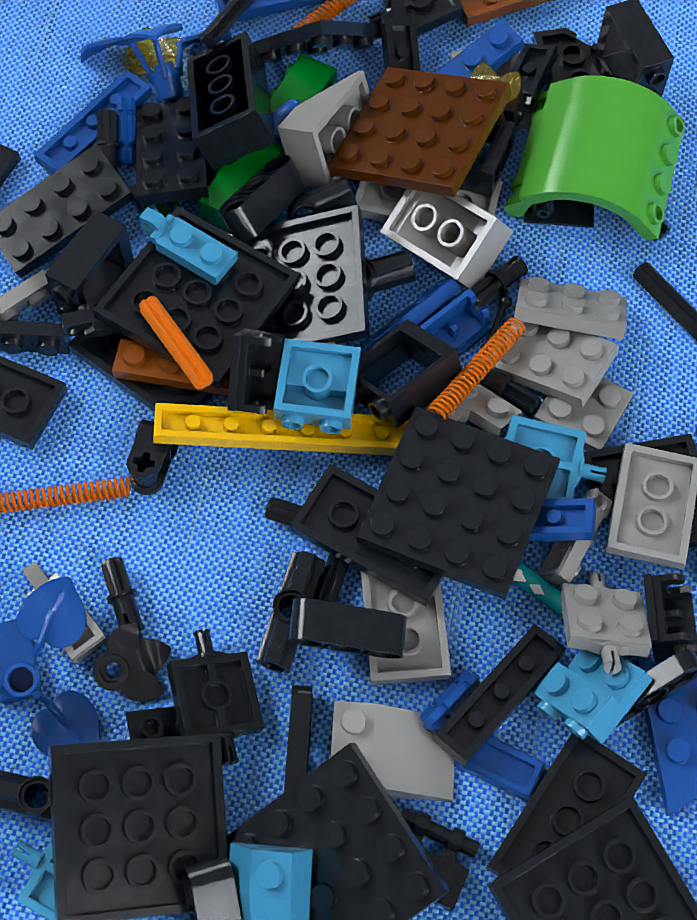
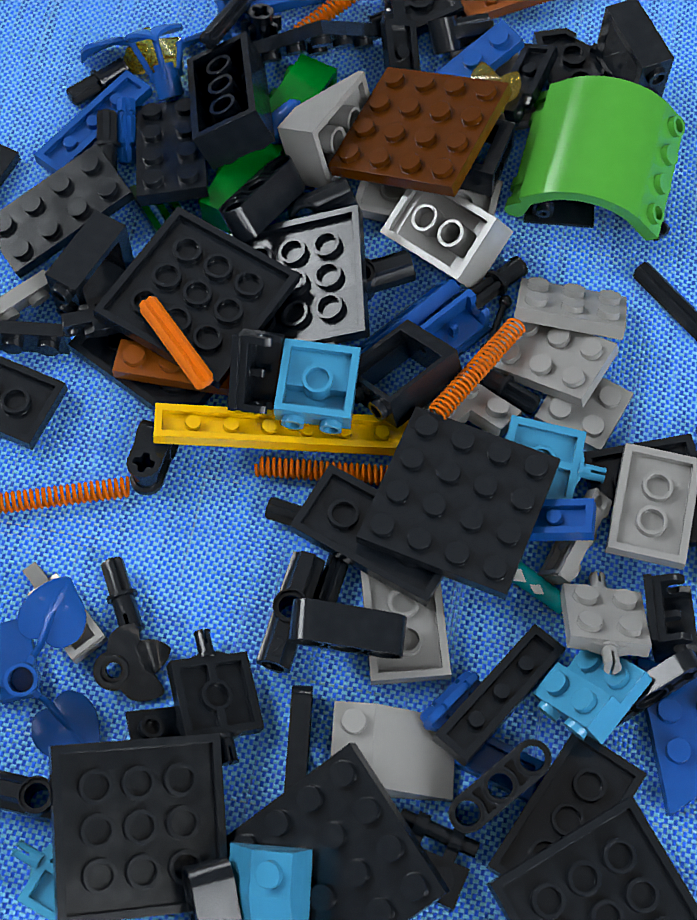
(96, 82): none -> black axle
(188, 245): dark azure hinge -> none
(260, 22): none -> black gear
(364, 474): none -> orange piece
(453, 33): none -> black piece
(487, 802): none -> black beam

